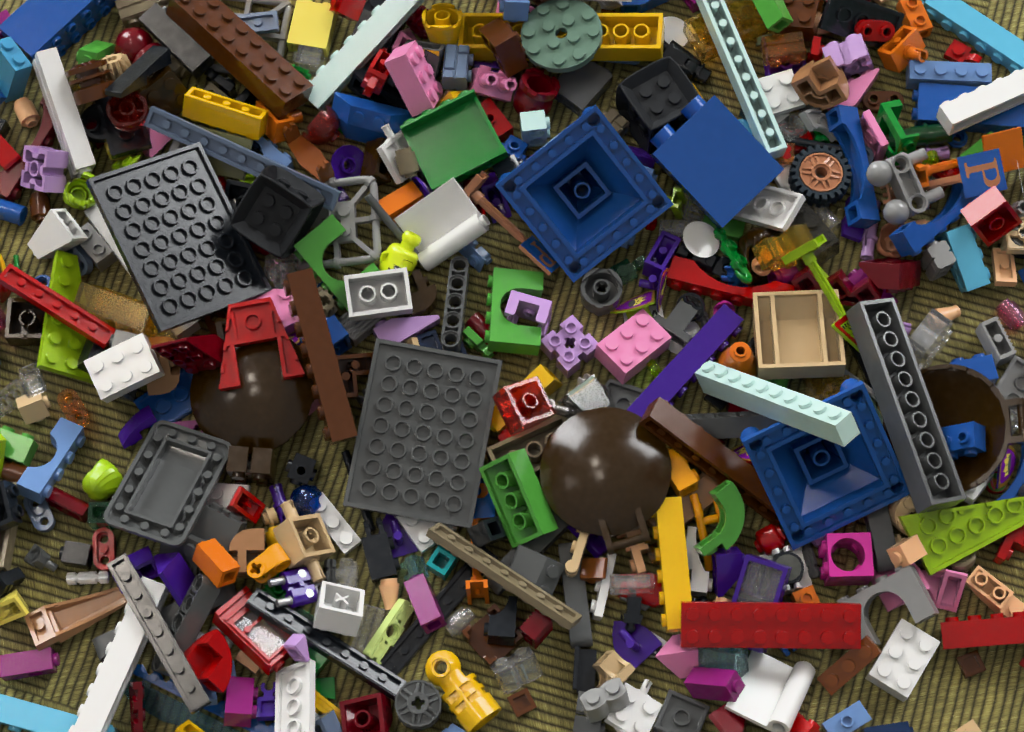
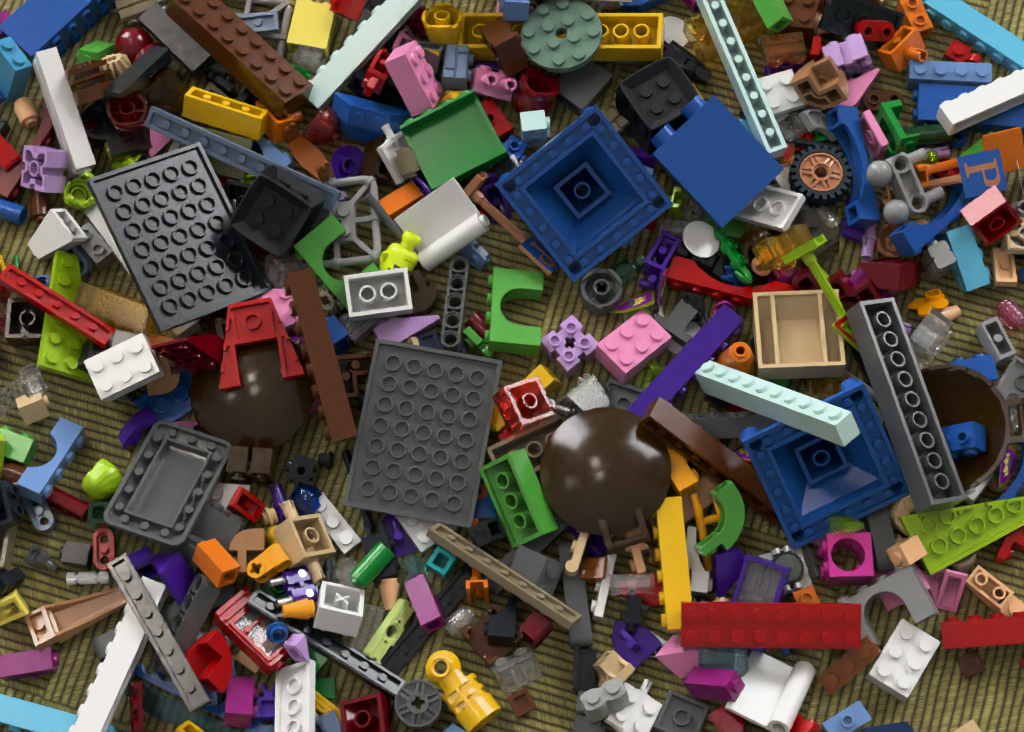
(74, 409): clear orange plate -> none
(279, 636): none -> blue plate
(300, 609): none -> light orange cone
(326, 460): none -> black piece
(371, 565): none -> green brick
(529, 308): lavender panel -> none
(769, 538): red head -> none
(844, 525): none -> clear neon green slope
(933, 299): none -> light orange plate

